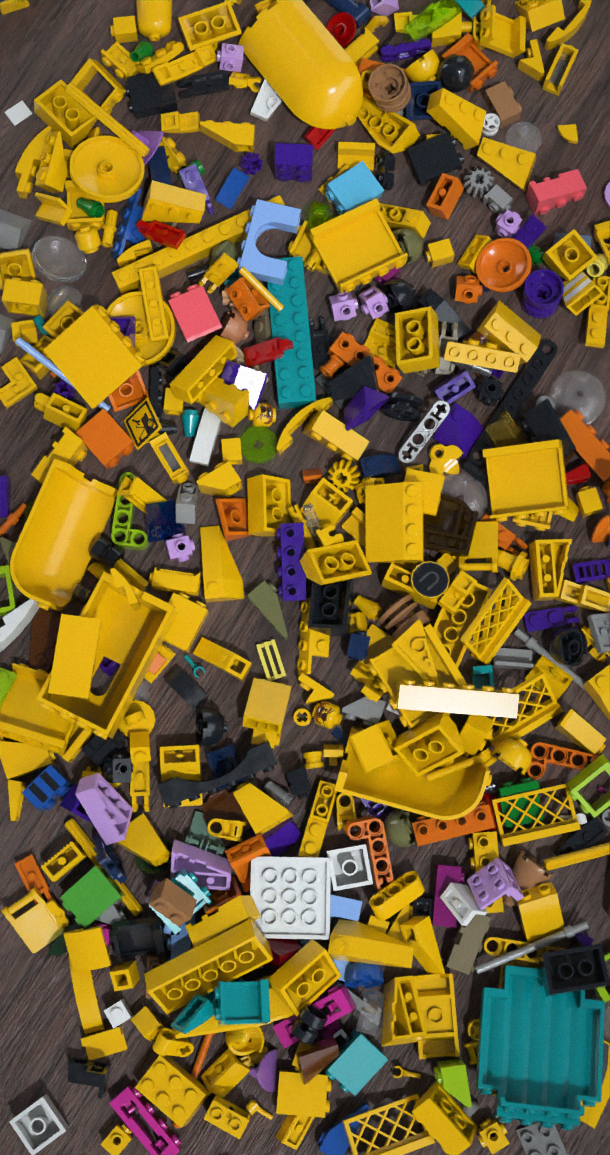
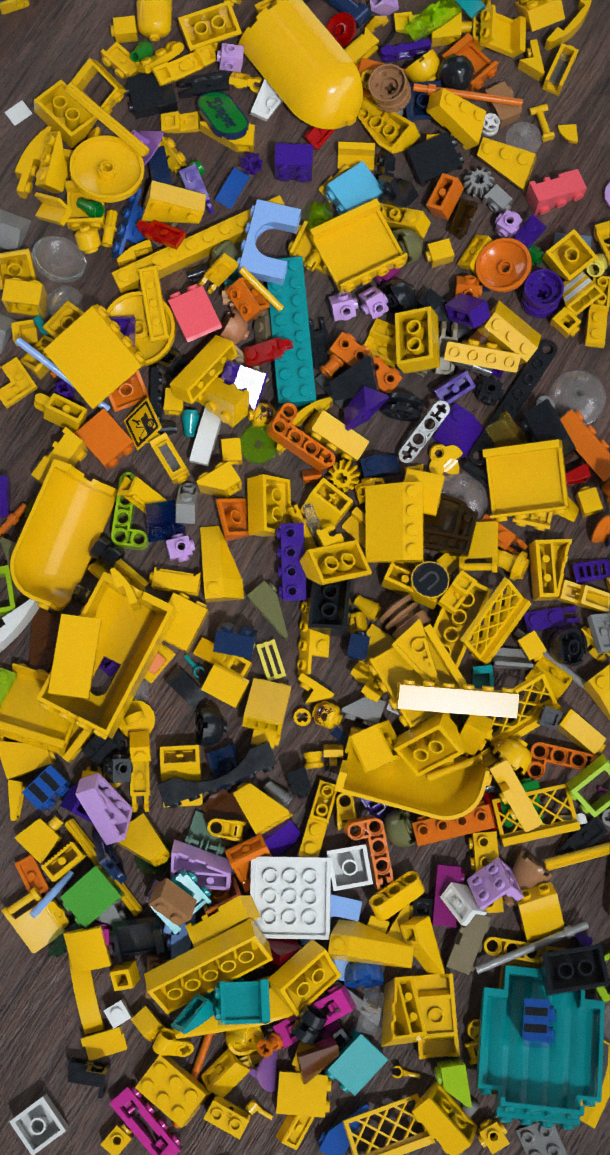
(41, 838): none -> yellow torso
(51, 894): none -> light blue bar
(222, 115): none -> tile
(225, 685): none -> yellow slope
(235, 640): none -> dark blue slope
(271, 1043): none -> orange bush
(301, 438): none -> orange beam
(397, 193): none -> black brick
(431, 88): none -> orange bar
(461, 222): none -> dark brown hinge
(467, 310): none -> dark purple brick
(516, 796): none -> yellow bracket
(532, 646): none -> yellow brick
(538, 1023): none -> blue brick
(539, 111): none -> yellow piece
(549, 717): none -> black tile
(563, 317): none -> yellow brick

